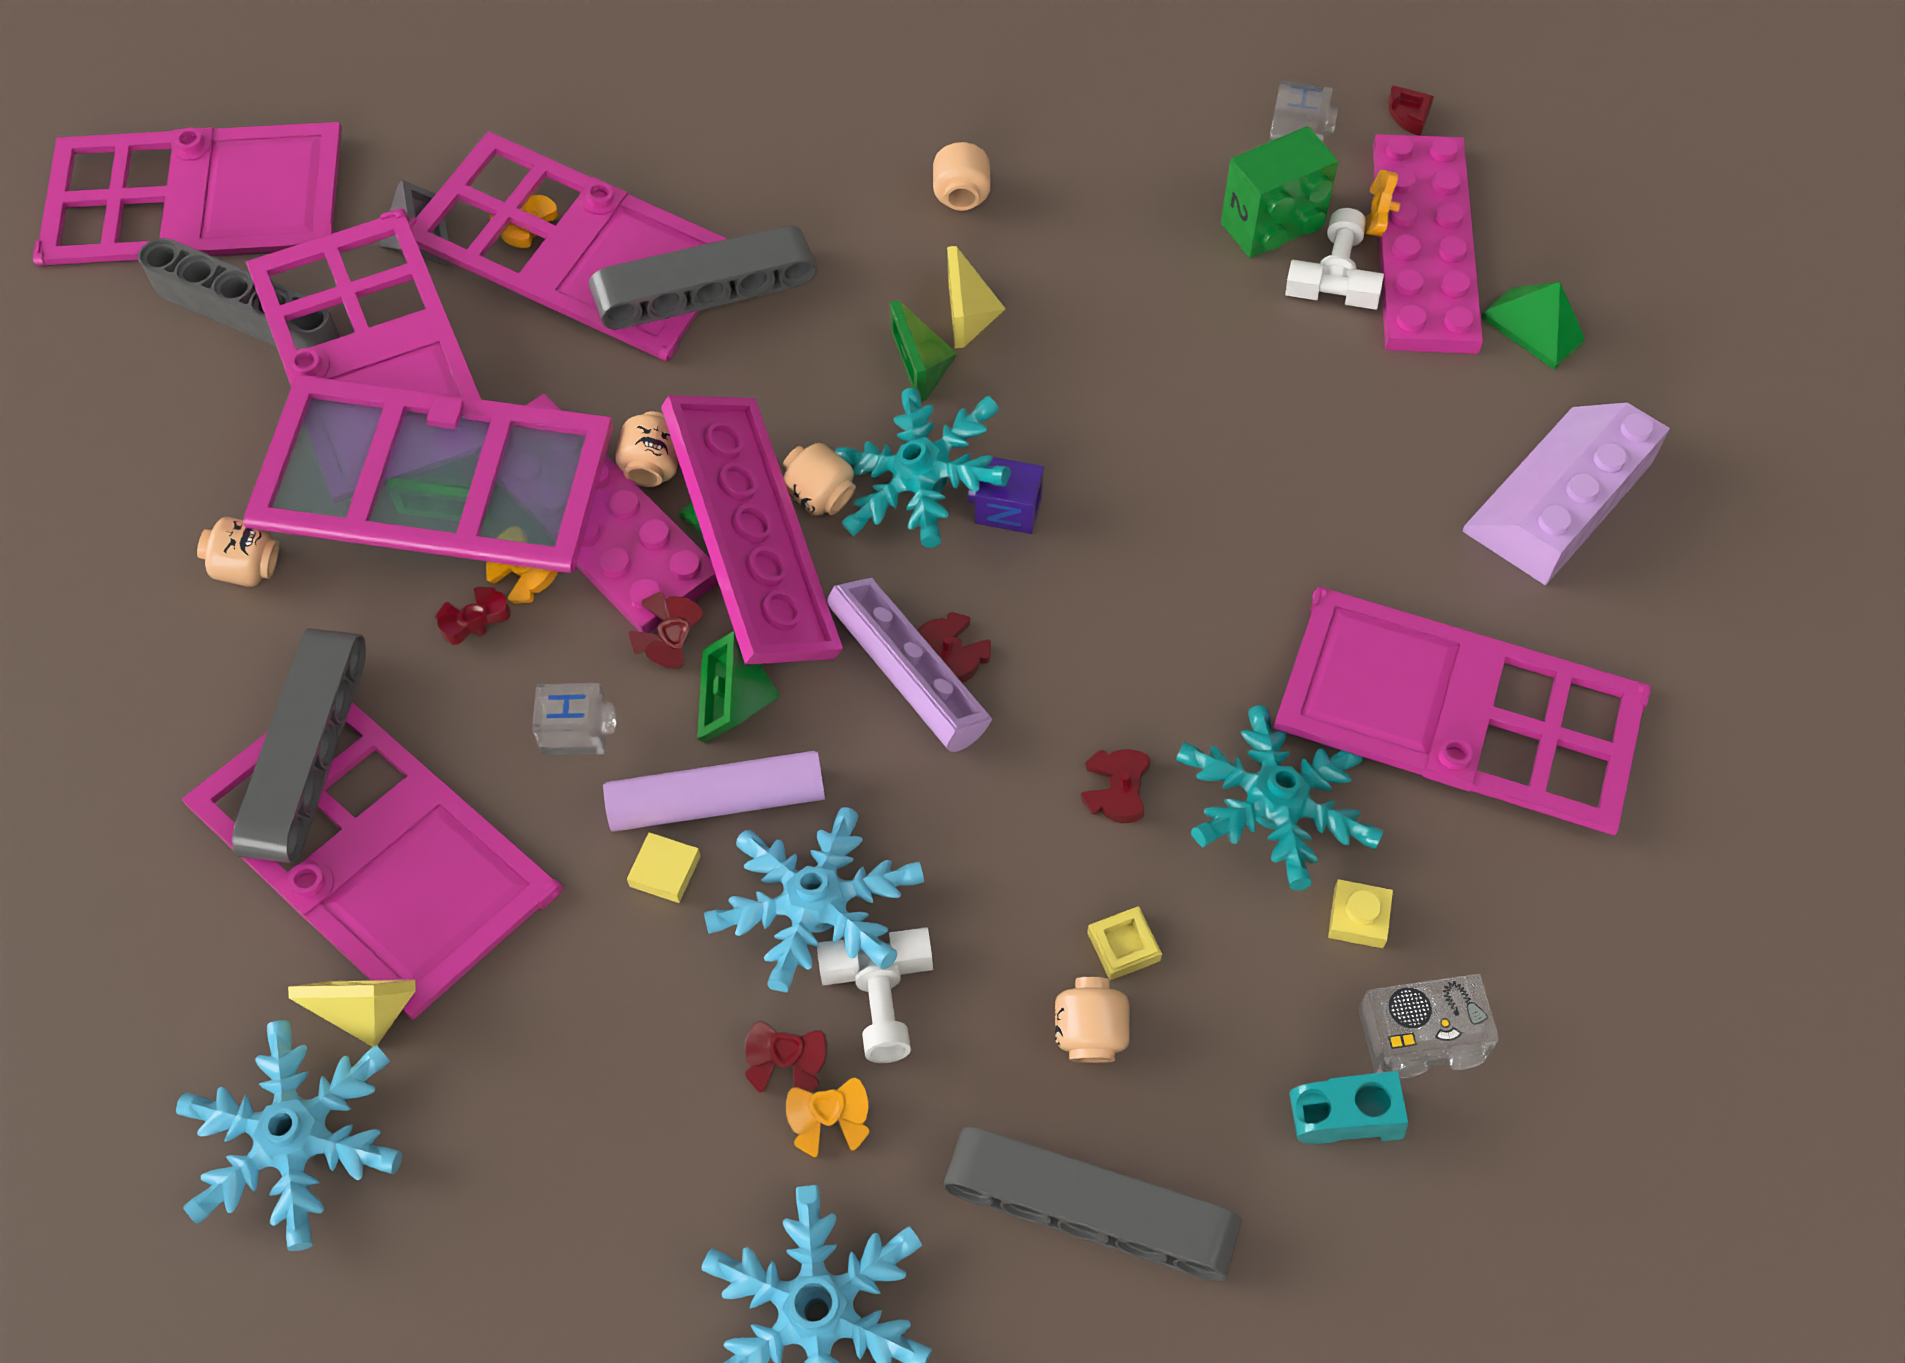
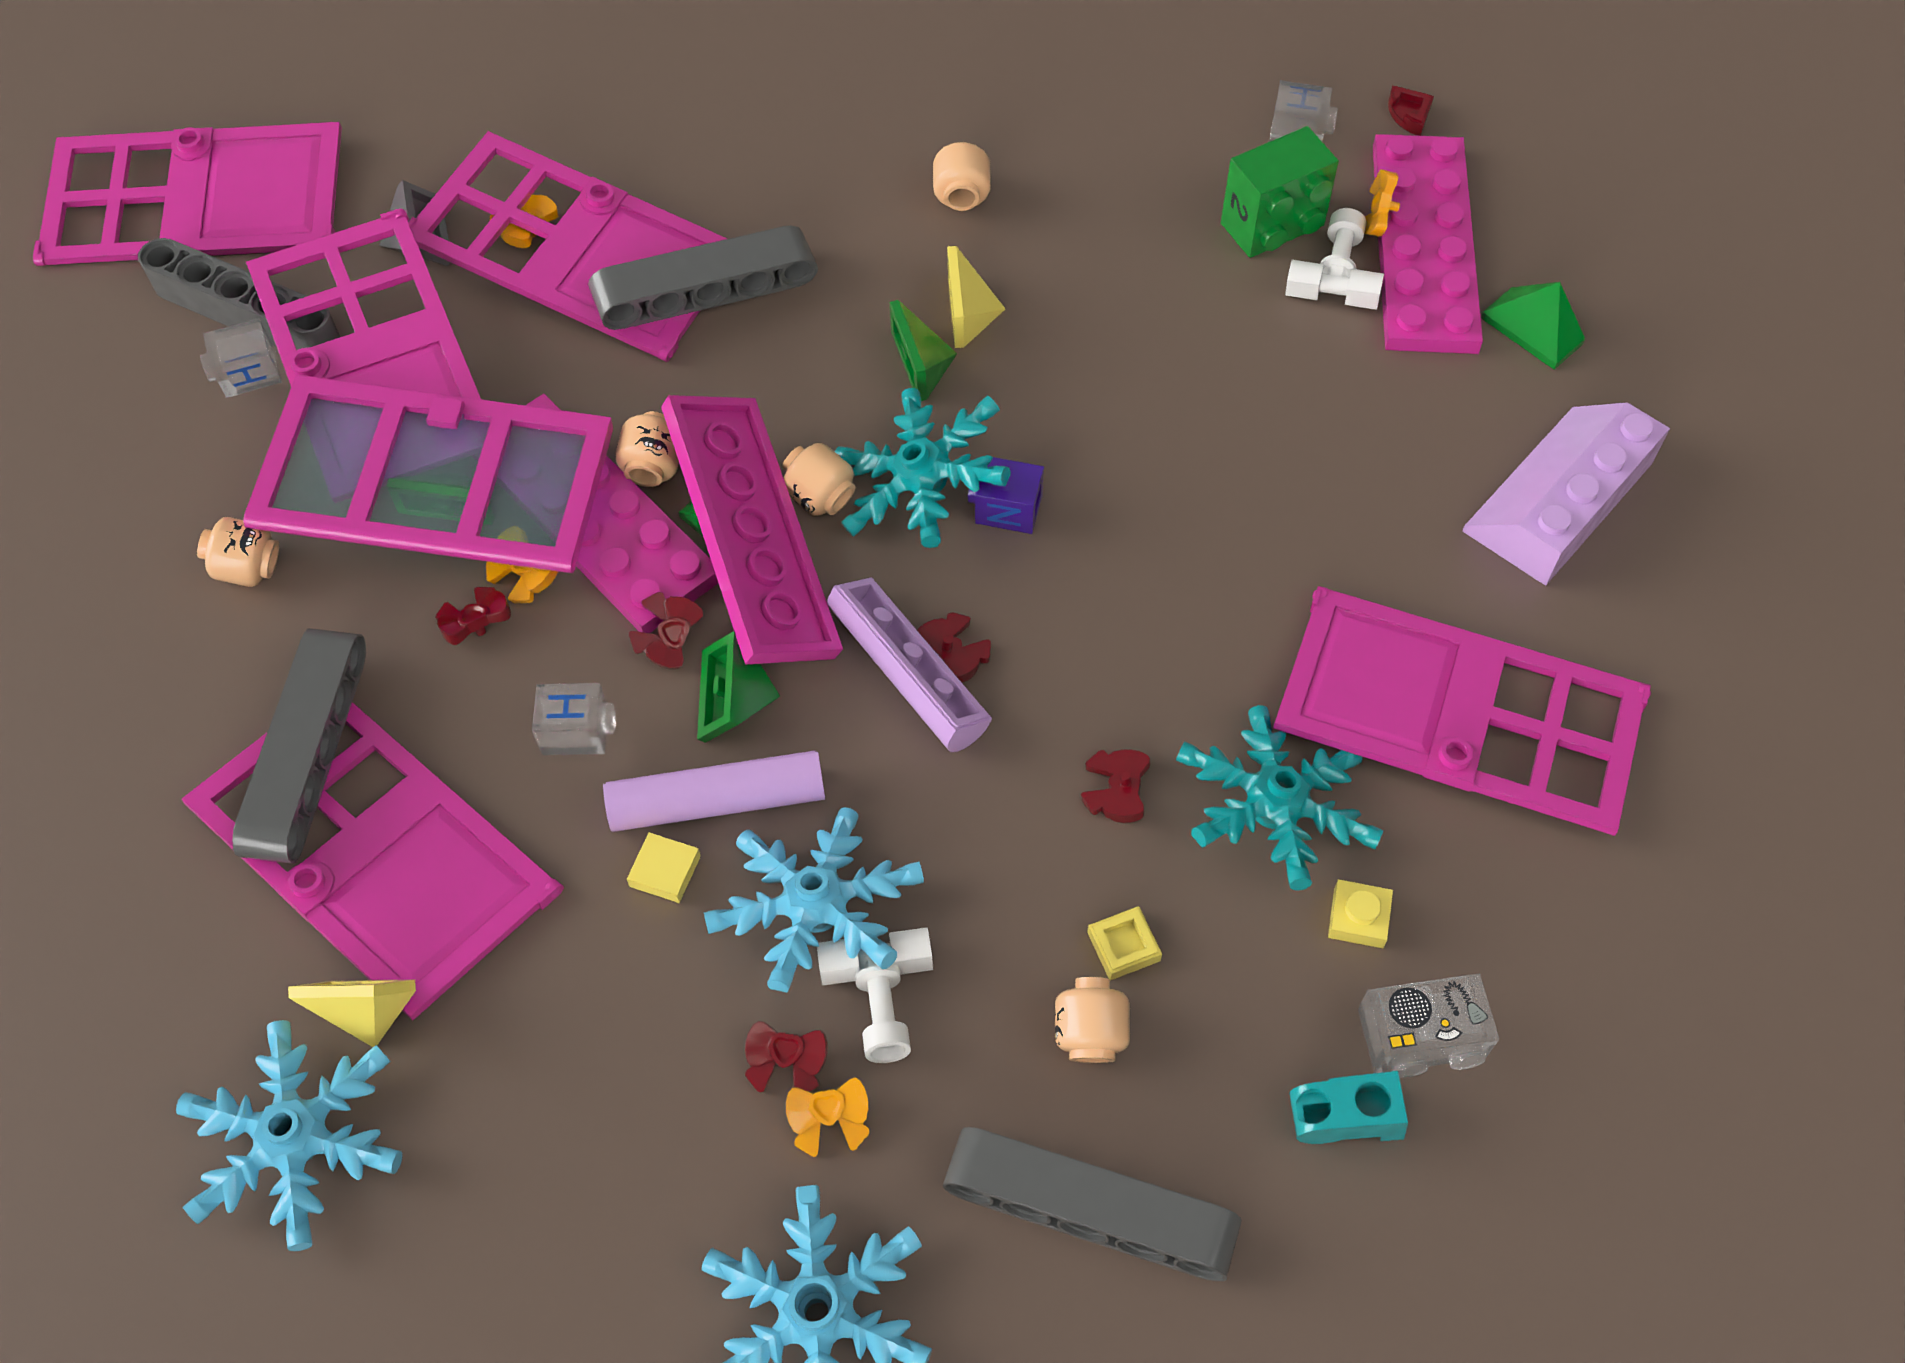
(240, 358): none -> clear brick

